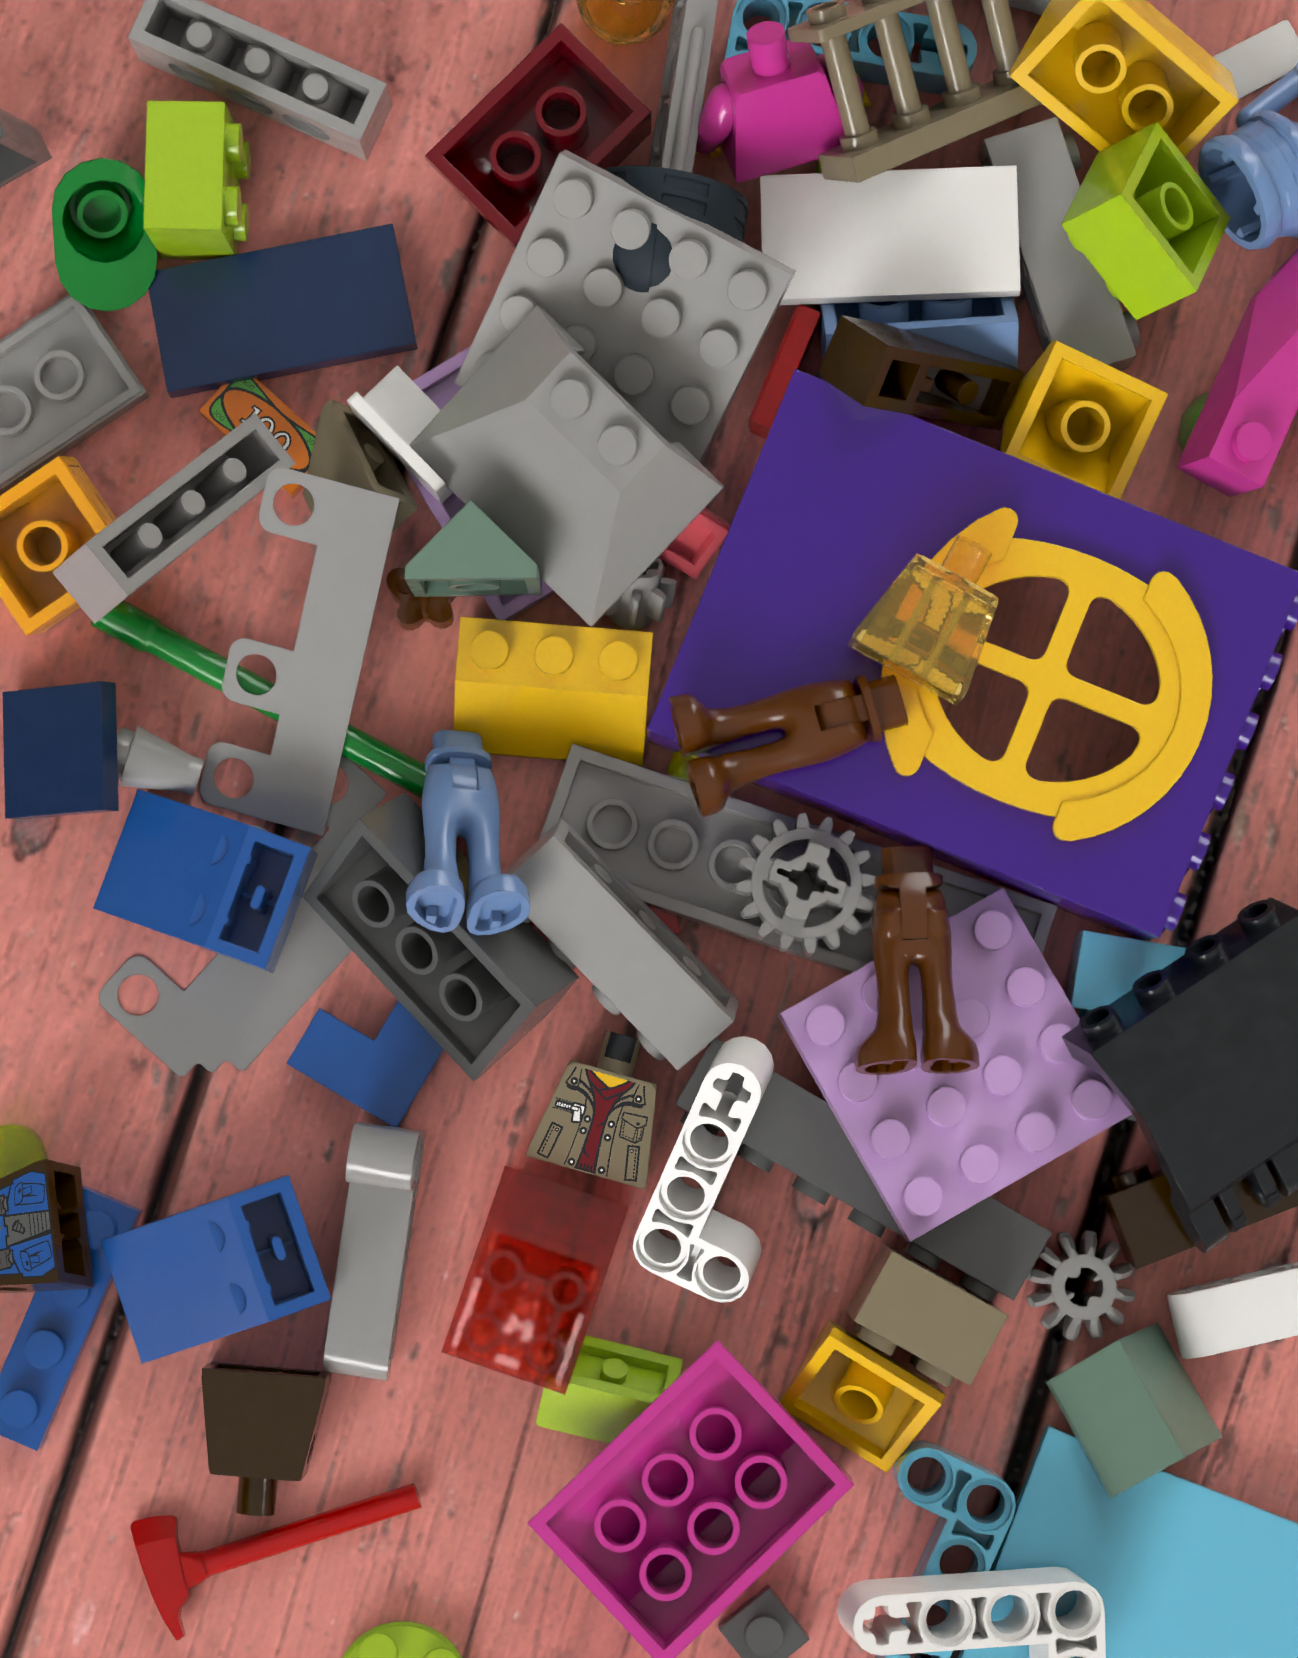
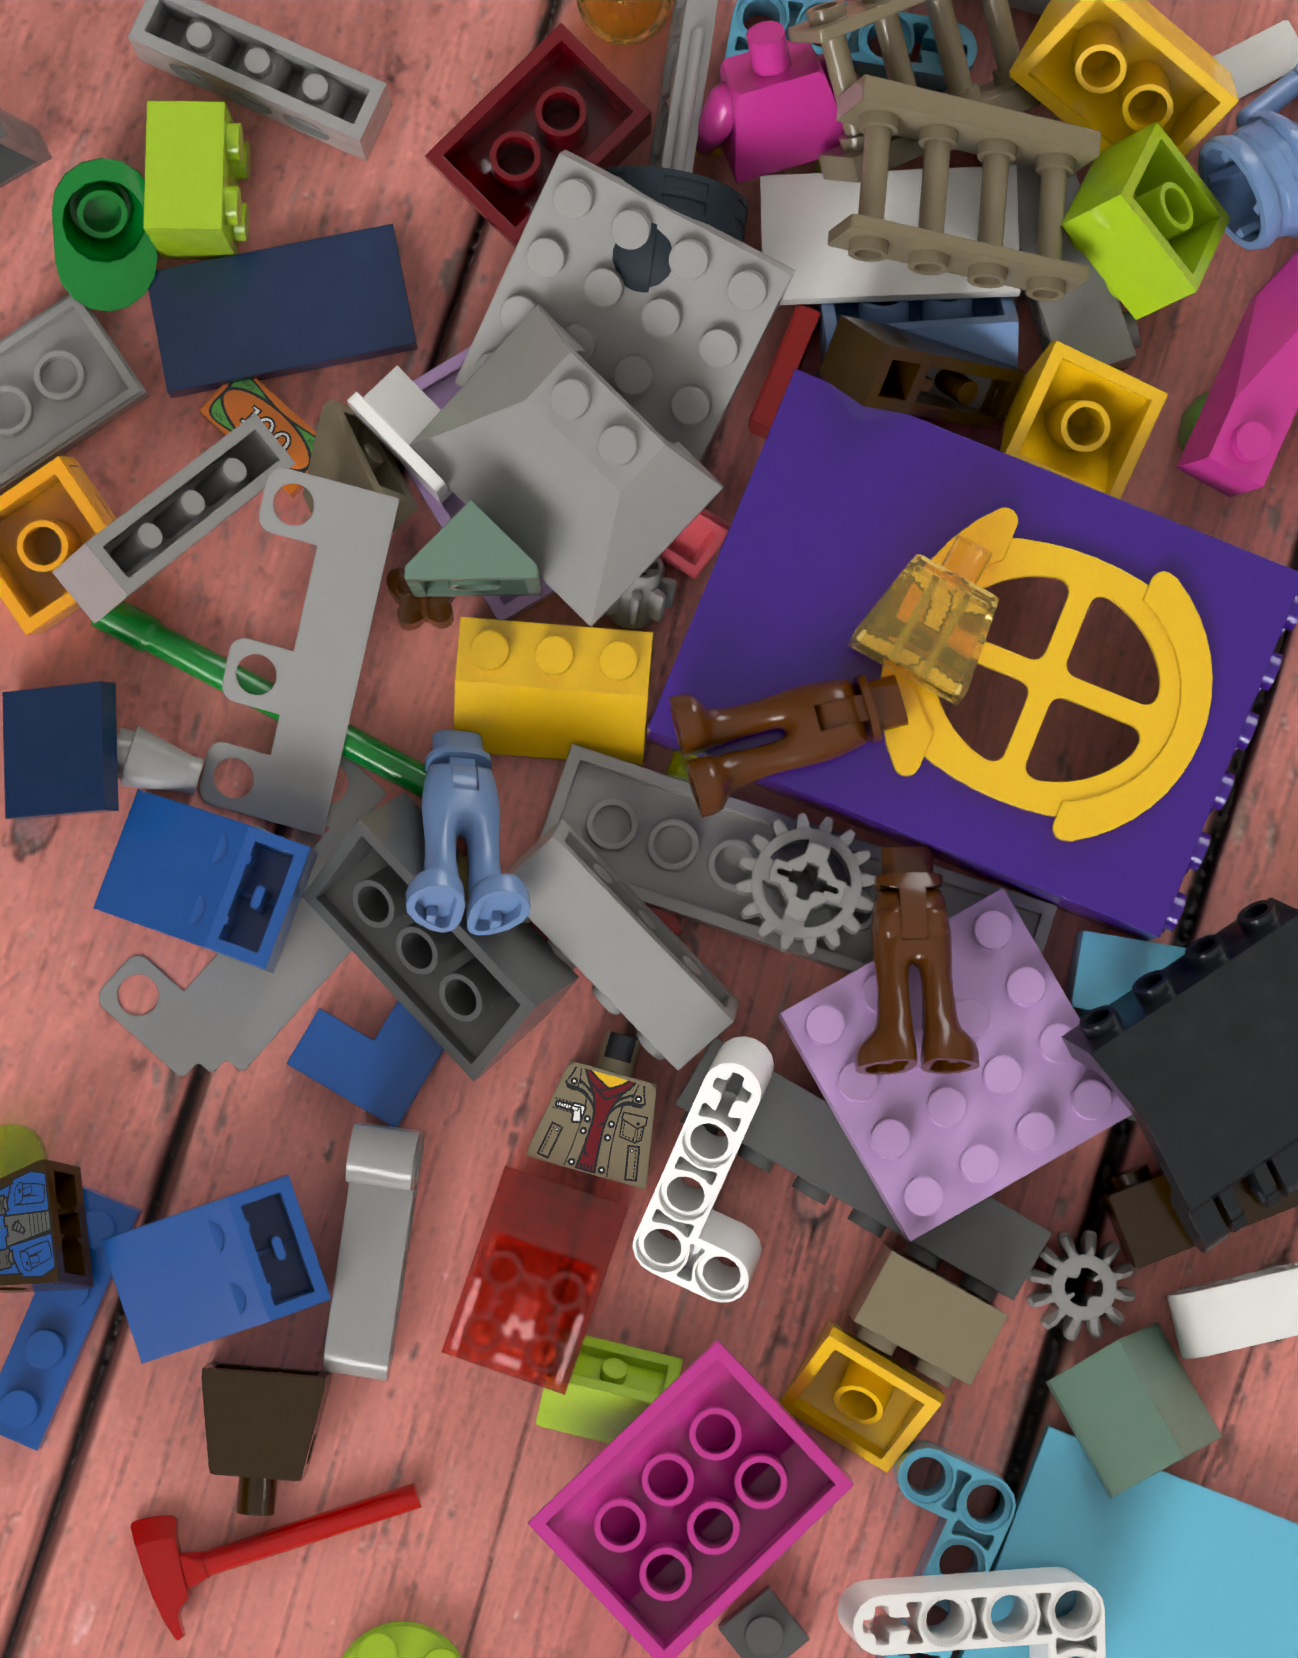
(998, 139): none -> dark tan fence

